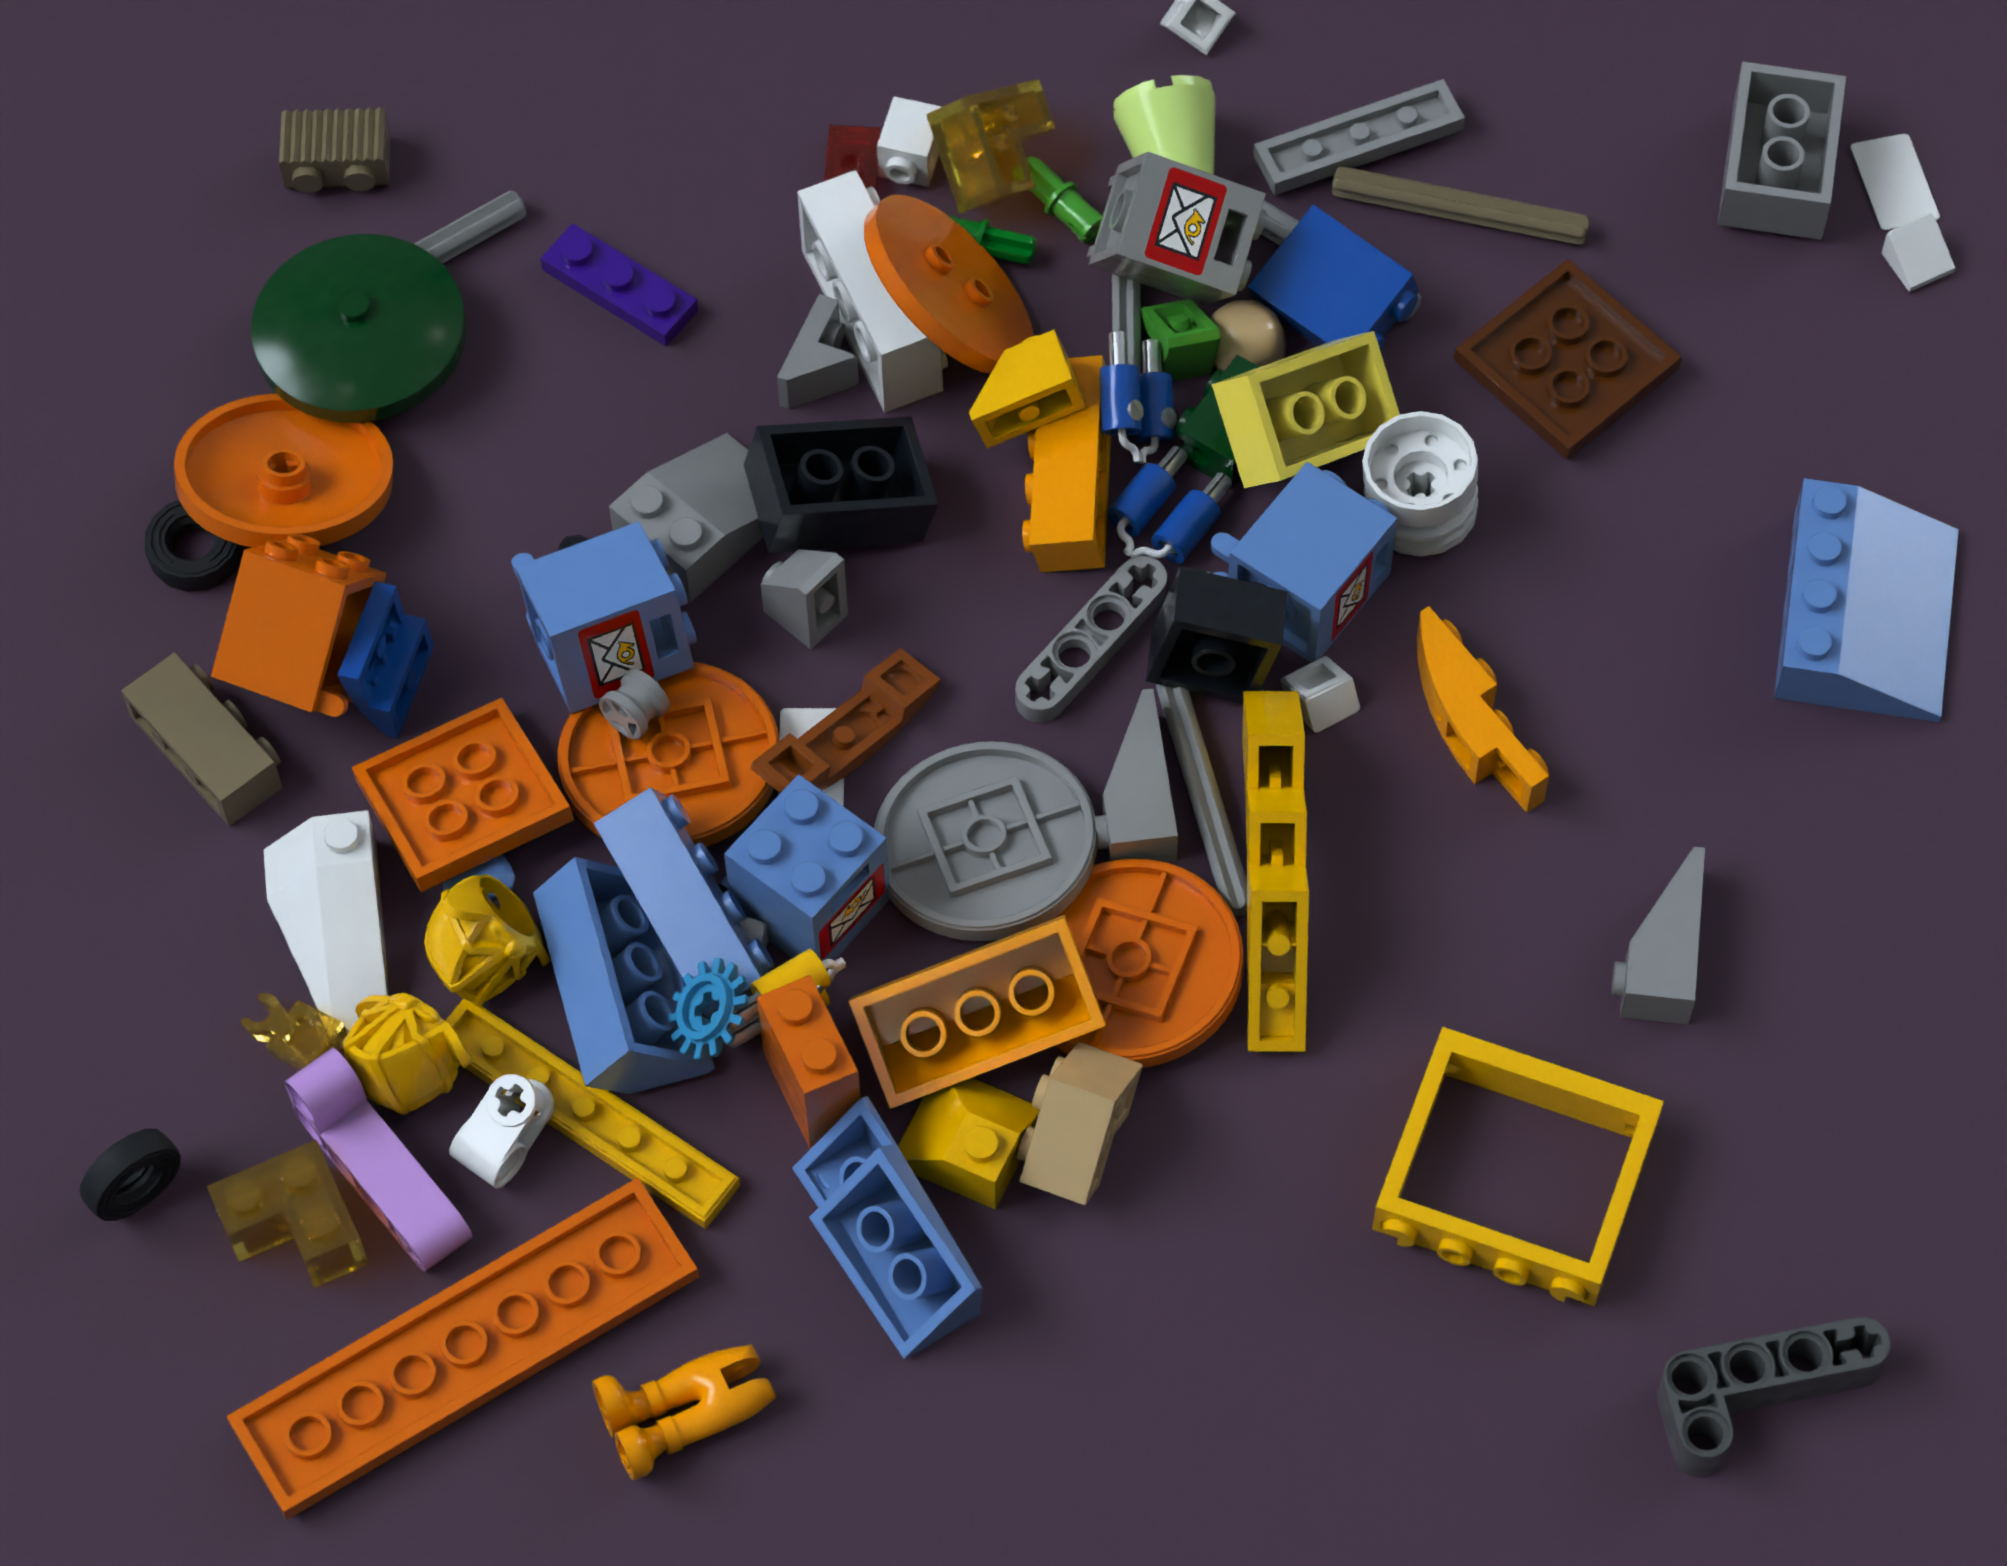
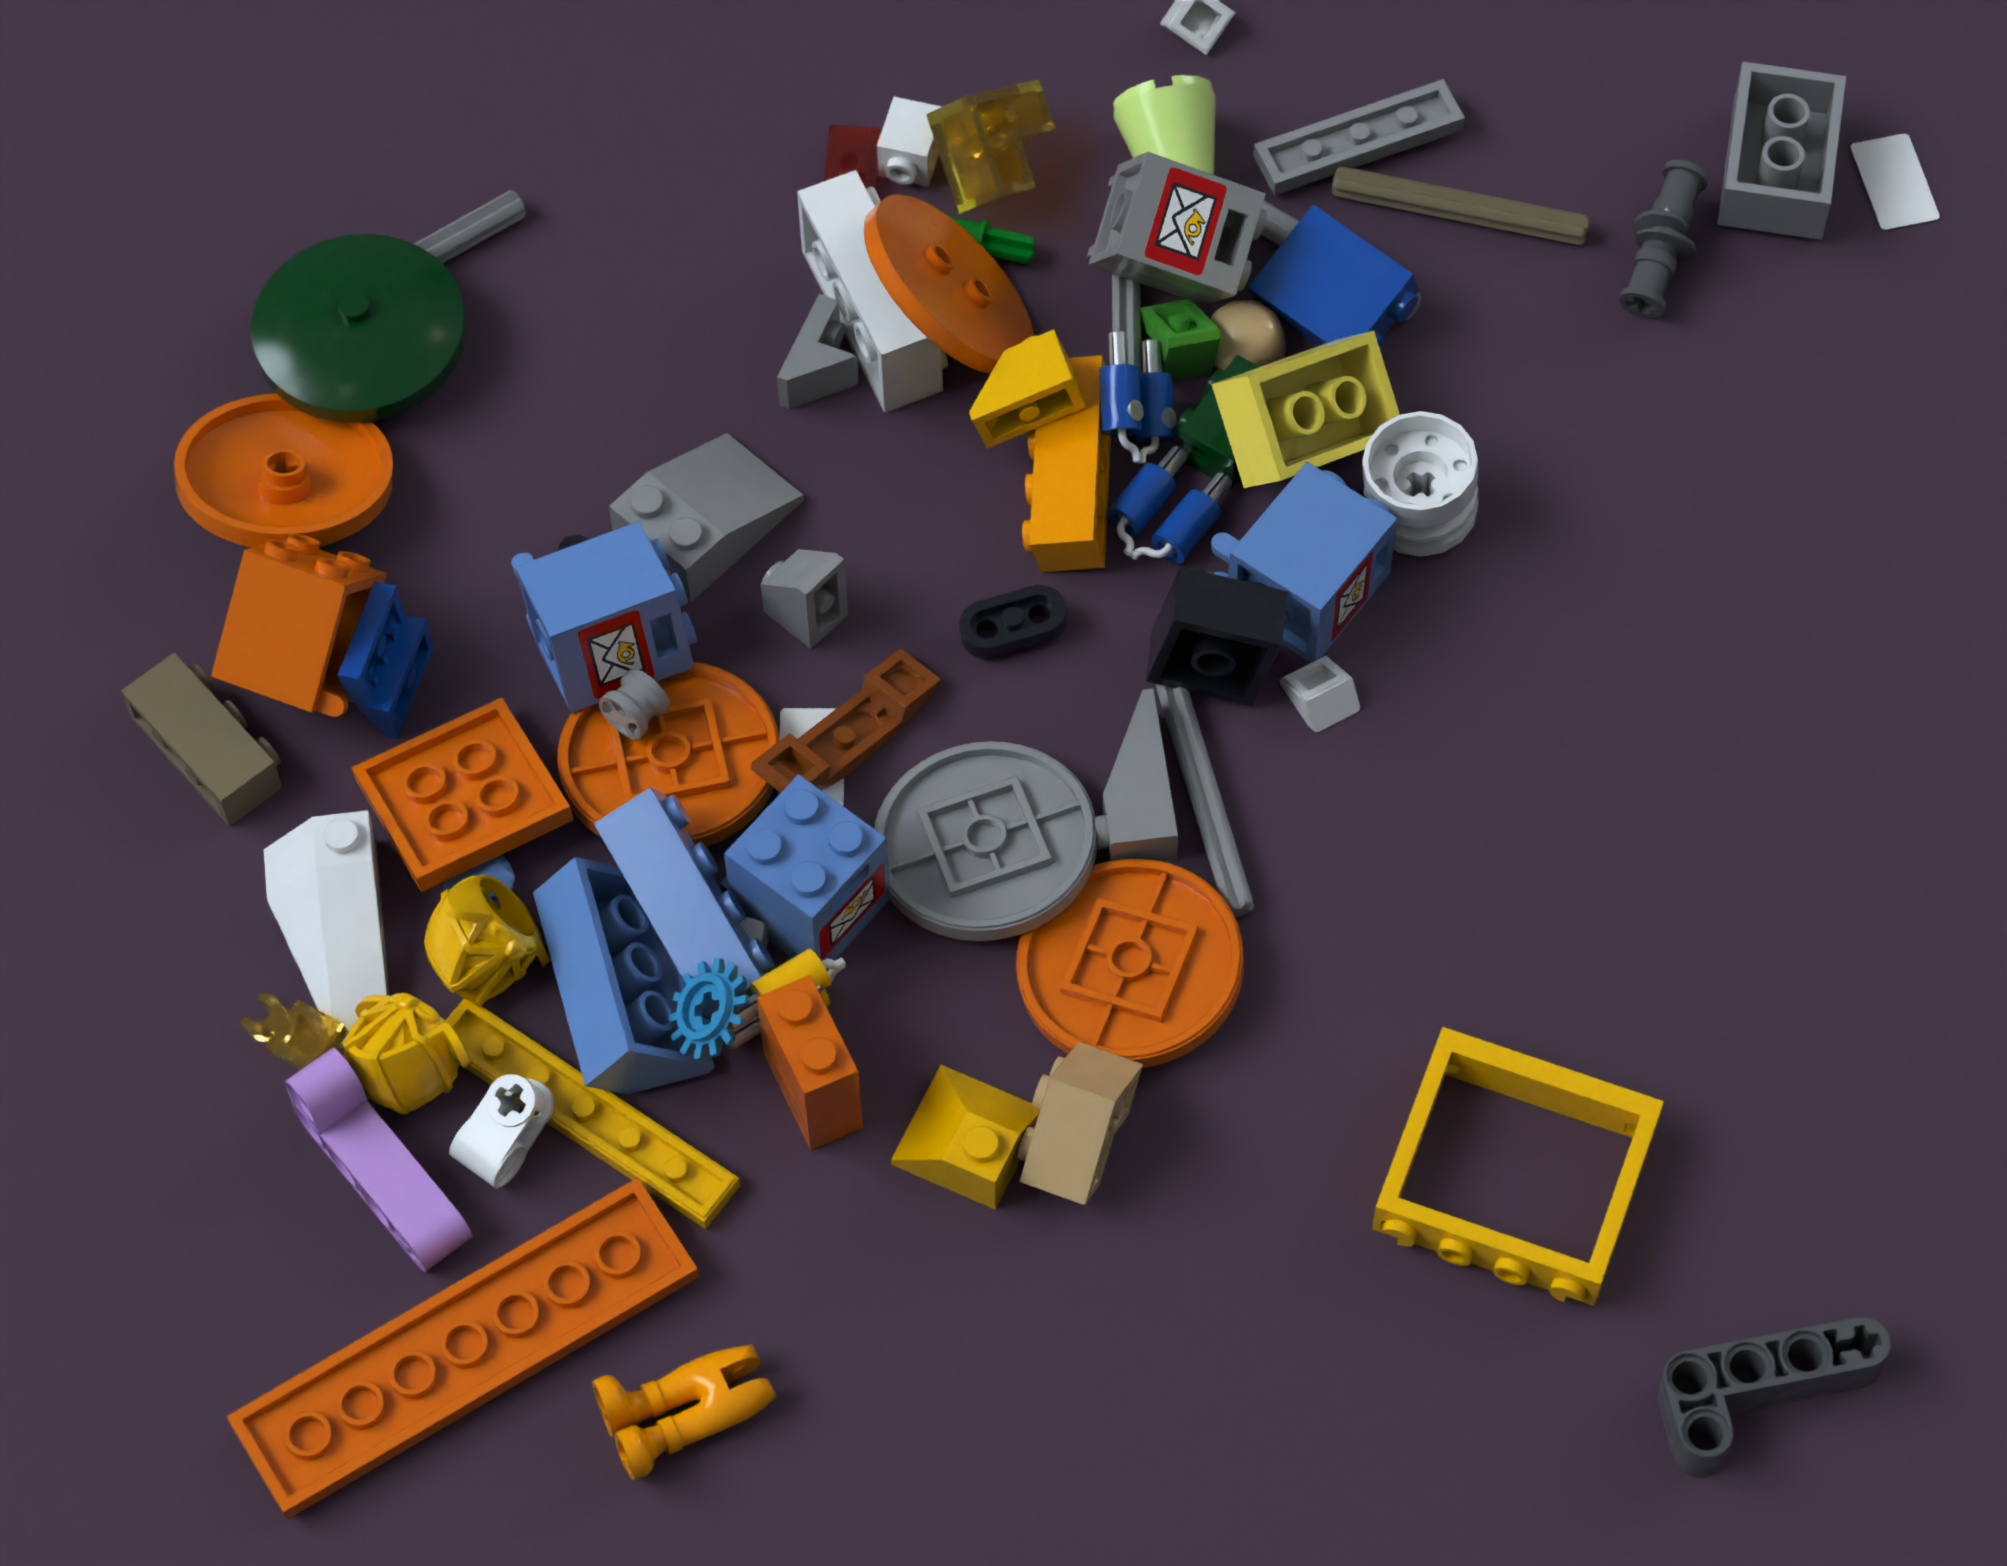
(130, 1174): black tyre -> none
(183, 573): black tyre -> none
(286, 1201): clear yellow brick -> none
(334, 149): dark tan brick -> none
(619, 284): dark purple plate -> none
(840, 484): black brick -> none
(887, 1232): medium blue slope -> none
(977, 1011): light orange slope -> none
(1010, 619): none -> black plate
(1064, 201): bright green axle -> none
(1085, 634): light grey beam -> none
(1275, 871): yellow arch -> none
(1462, 704): light orange slope -> none
(1567, 358): reddish brown plate -> none
(1662, 956): light grey slope -> none
(1663, 238): none -> dark grey piece
(1866, 604): medium blue slope -> none
(1918, 252): white slope -> none

